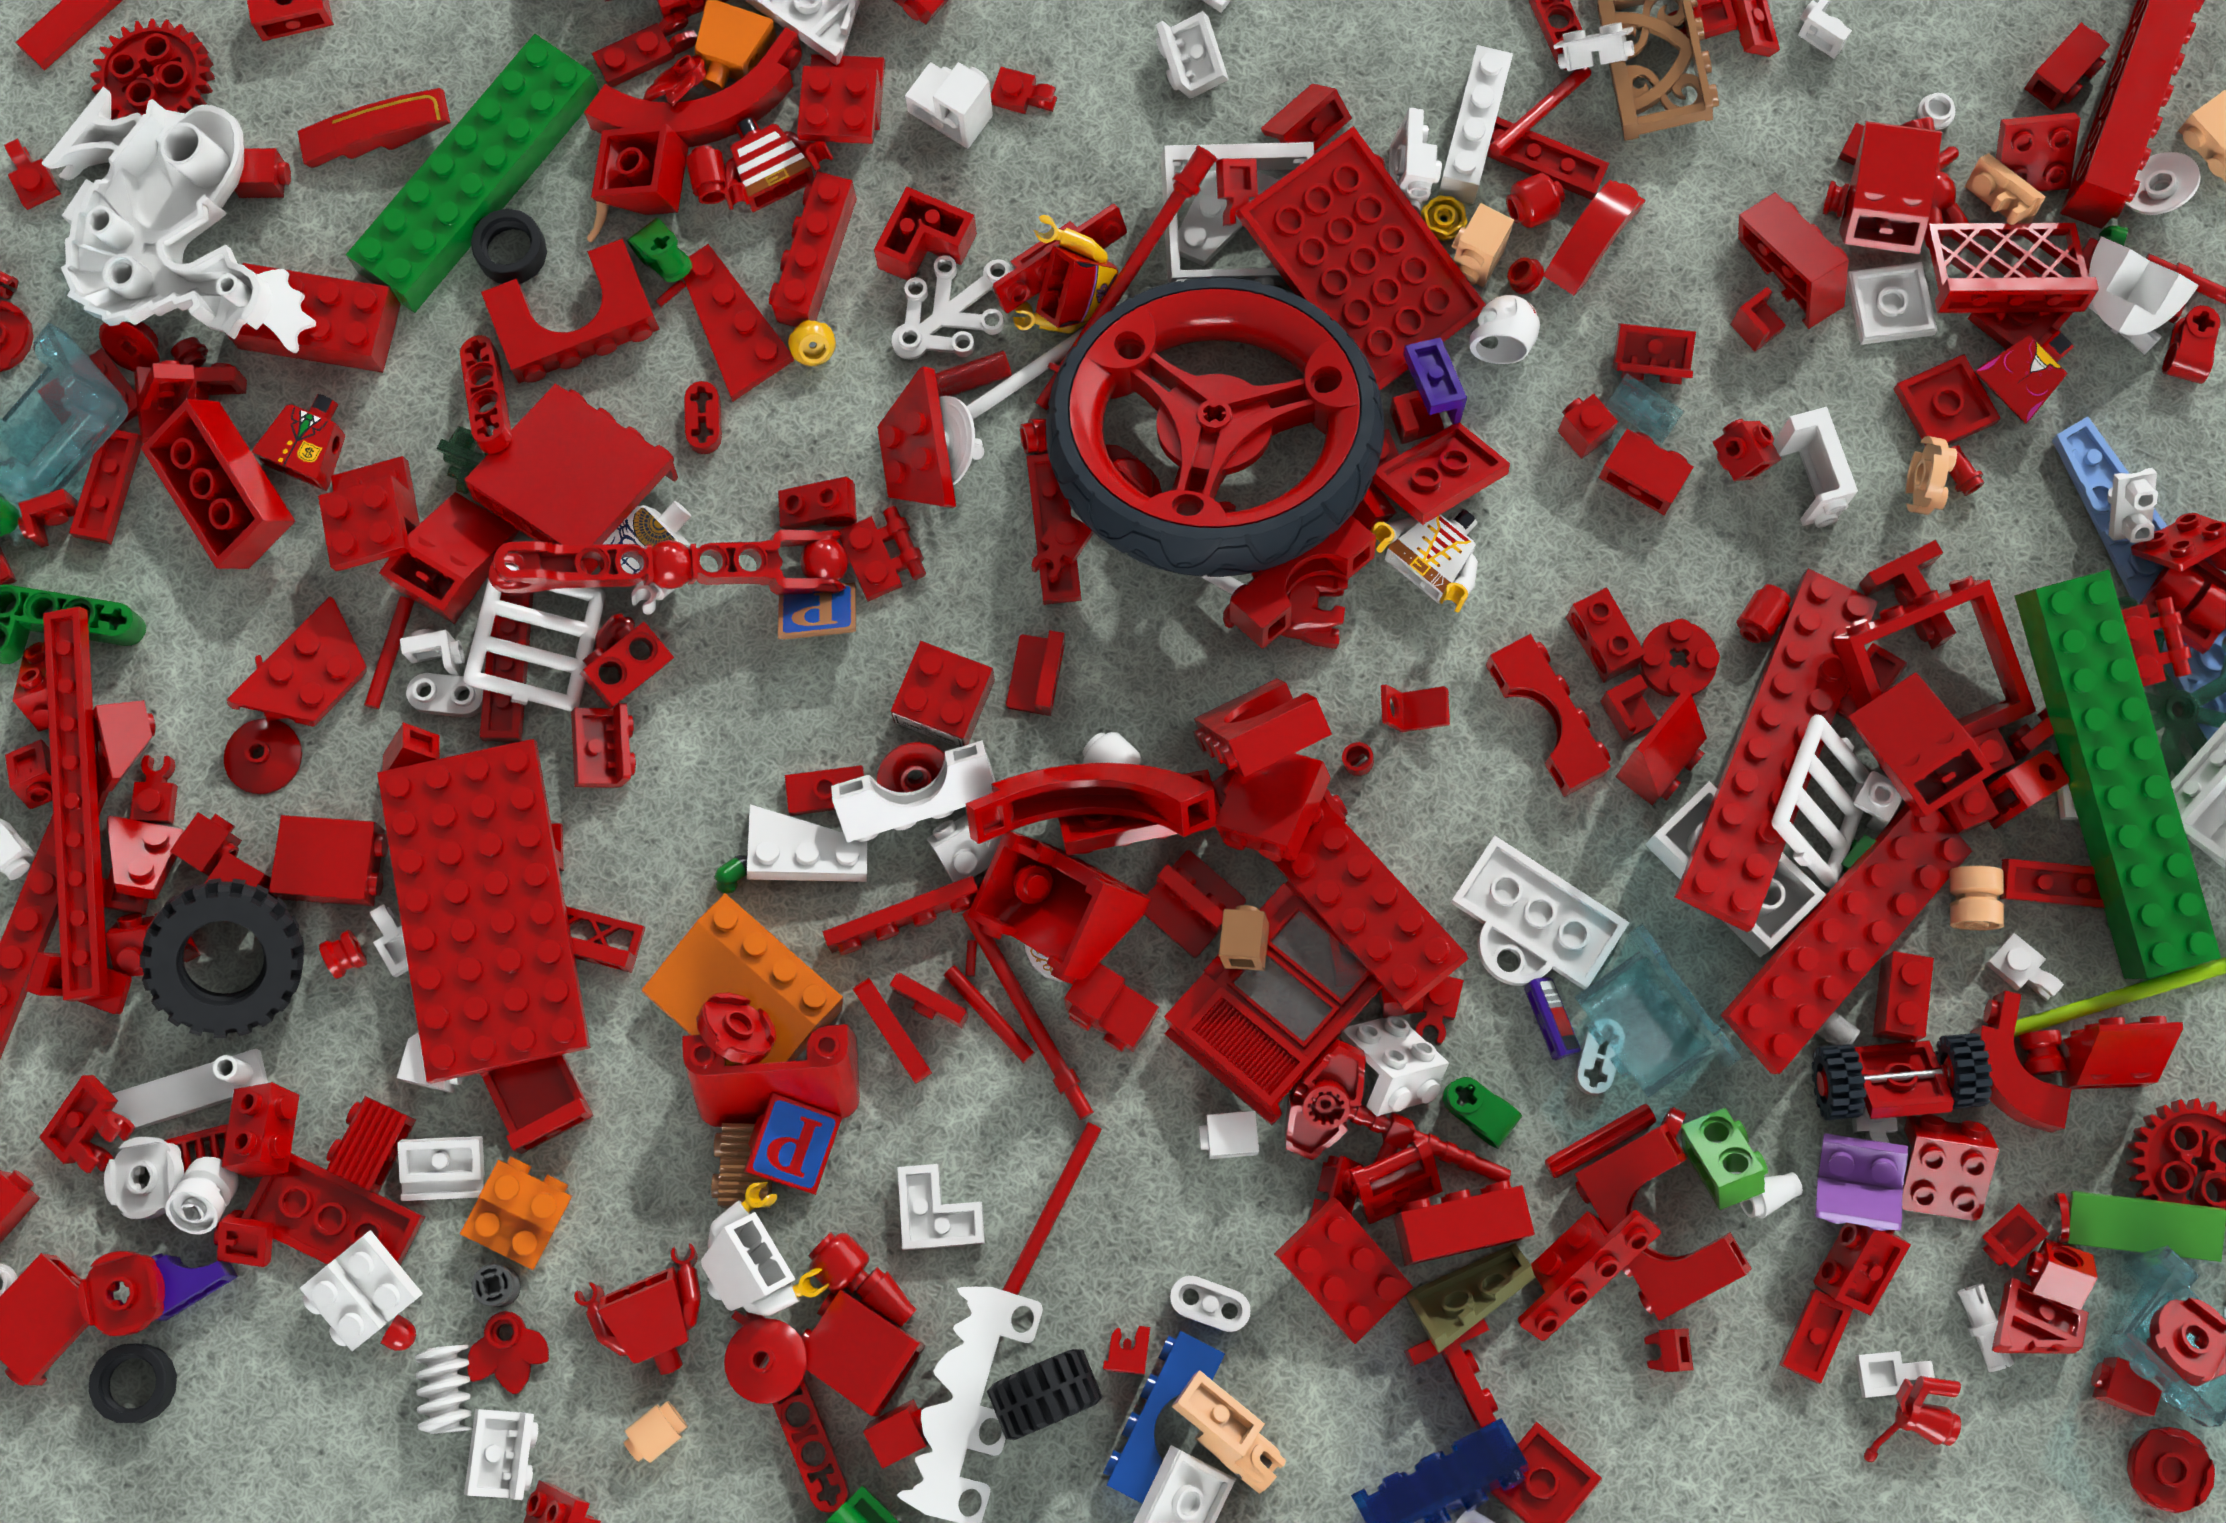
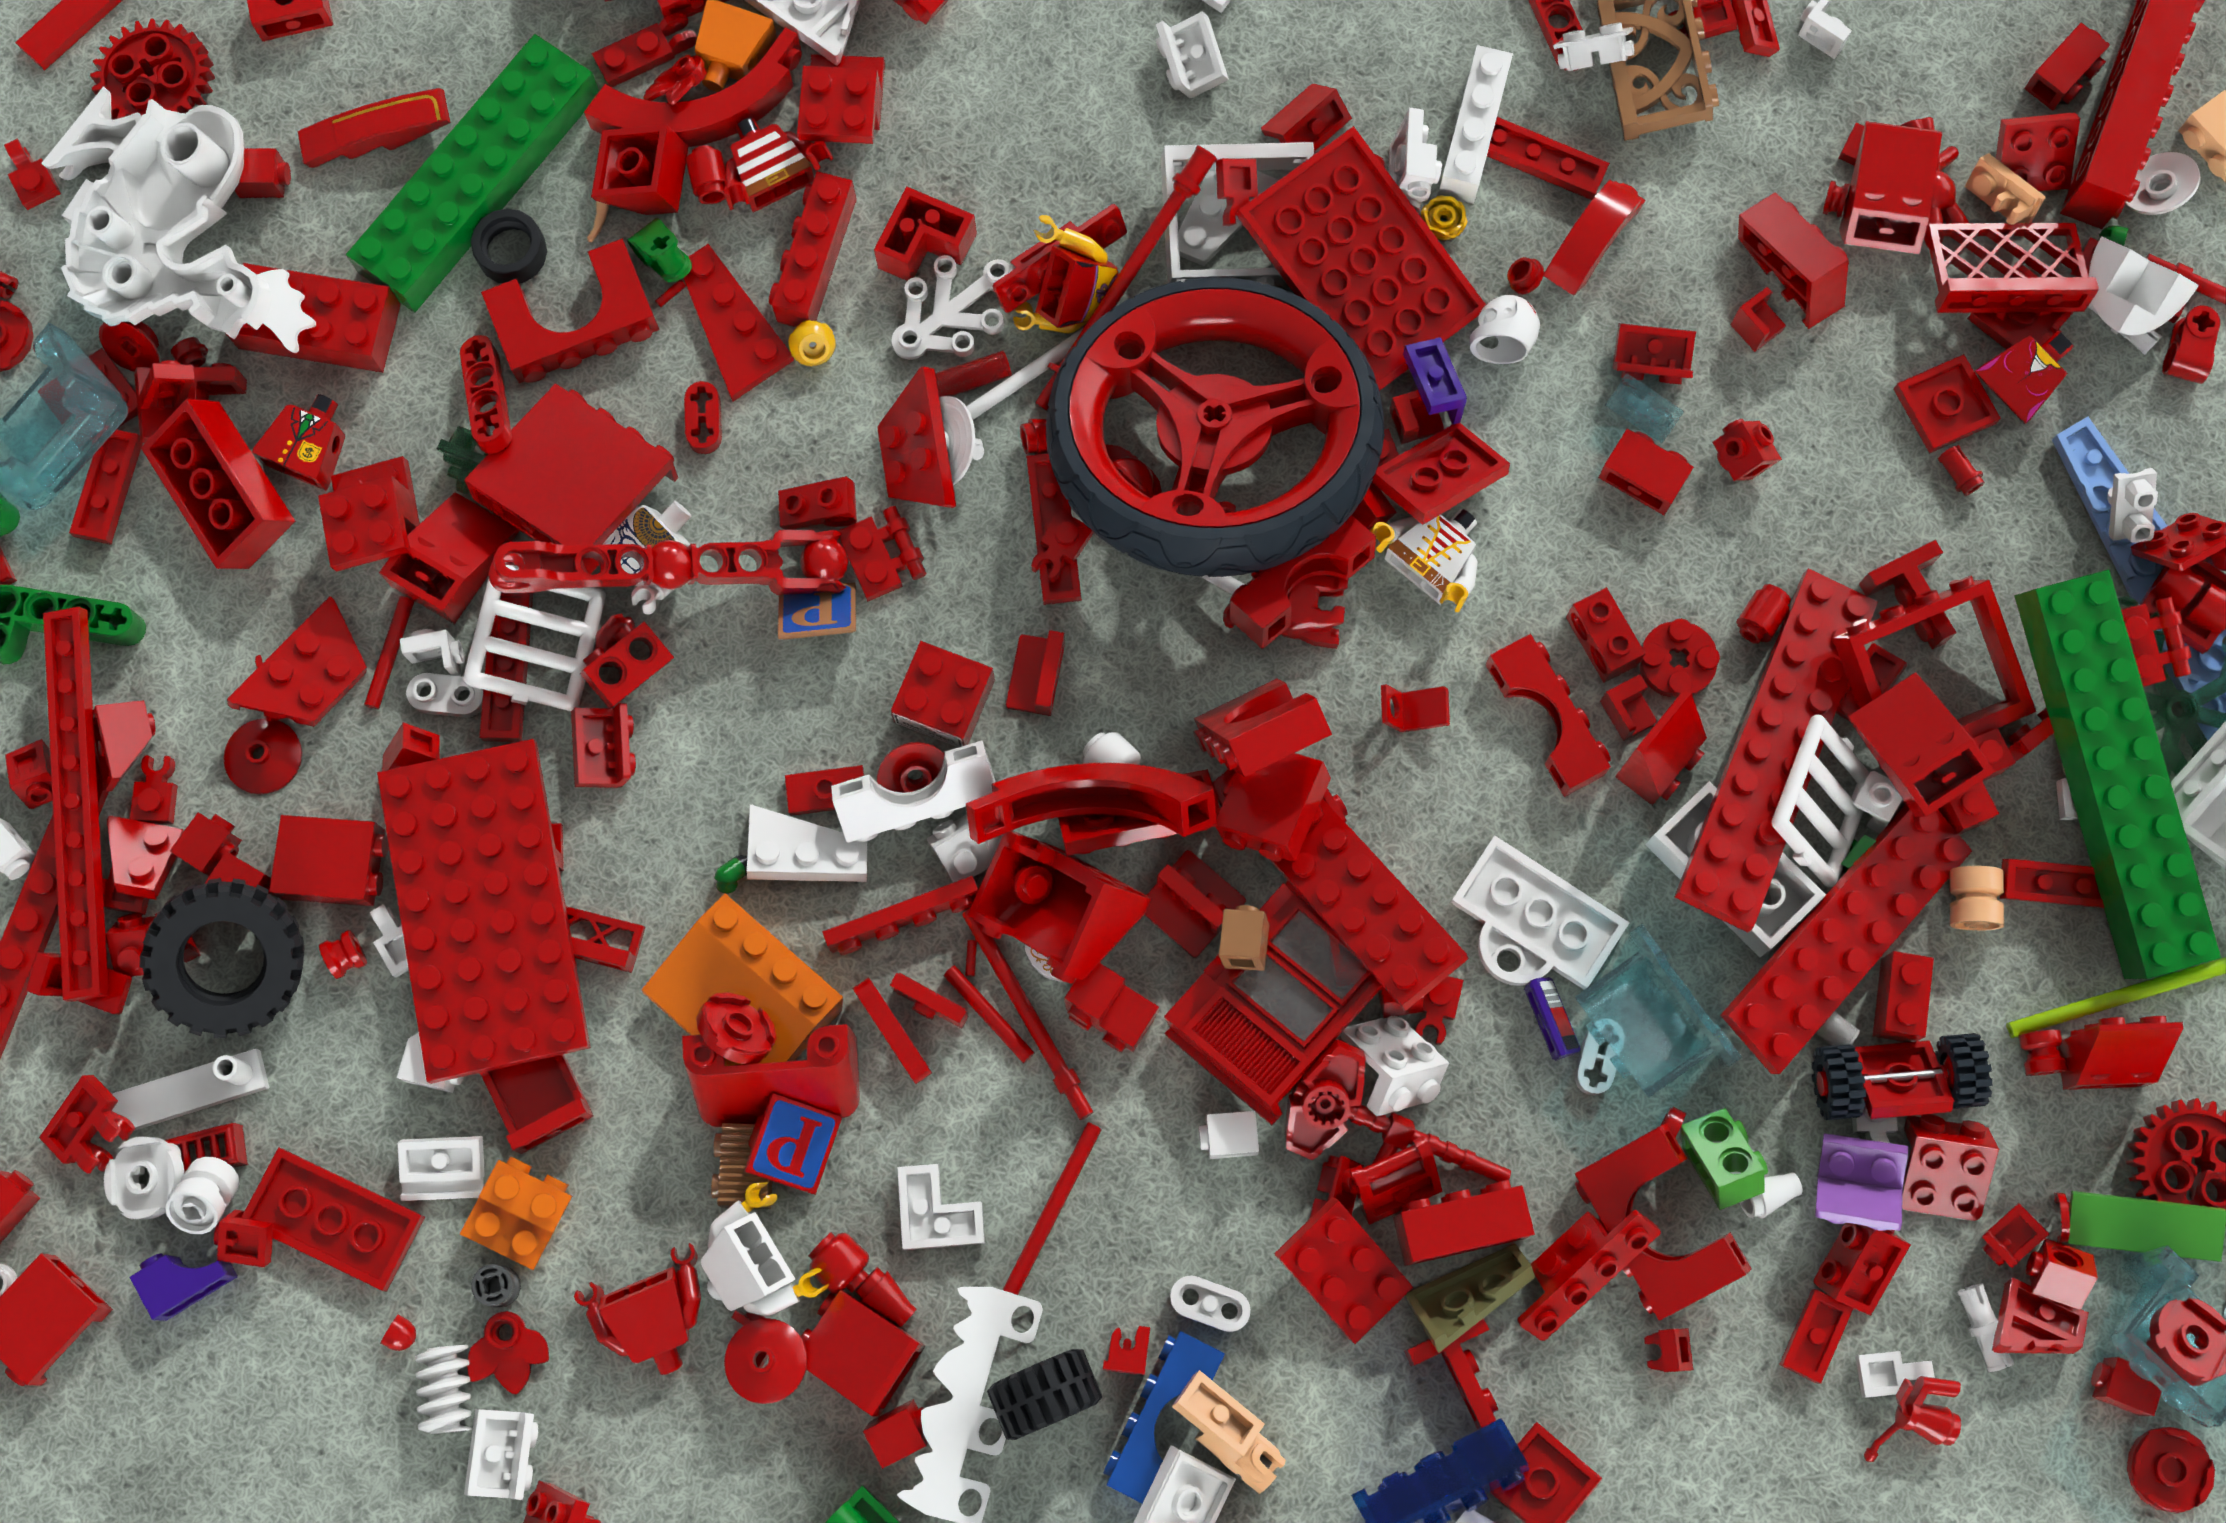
(31, 686): red bracket -> none
(47, 509): red bracket -> none
(143, 1303): red plate -> none
(164, 1386): black tyre -> none
(260, 1130): red brick -> none
(359, 1292): white plate -> none
(369, 1144): red brick -> none
(654, 1432): light nougat brick -> none
(797, 1439): red beam -> none
(952, 101): white brick -> none
(1018, 89): red plate -> none
(1353, 754): red hinge -> none
(1482, 244): light nougat brick -> none
(1486, 1116): green piece -> none
(1535, 200): red head -> none
(1539, 111): red bar -> none
(1586, 425): red brick -> none
(1600, 1141): red axle -> none
(1824, 462): white panel -> none
(1891, 303): white tile -> none
(1929, 475): light nougat plate -> none
(1939, 107): white plate -> none
(2014, 1088): red arch -> none
(2019, 965): white plate -> none
(2029, 782): red torso -> none

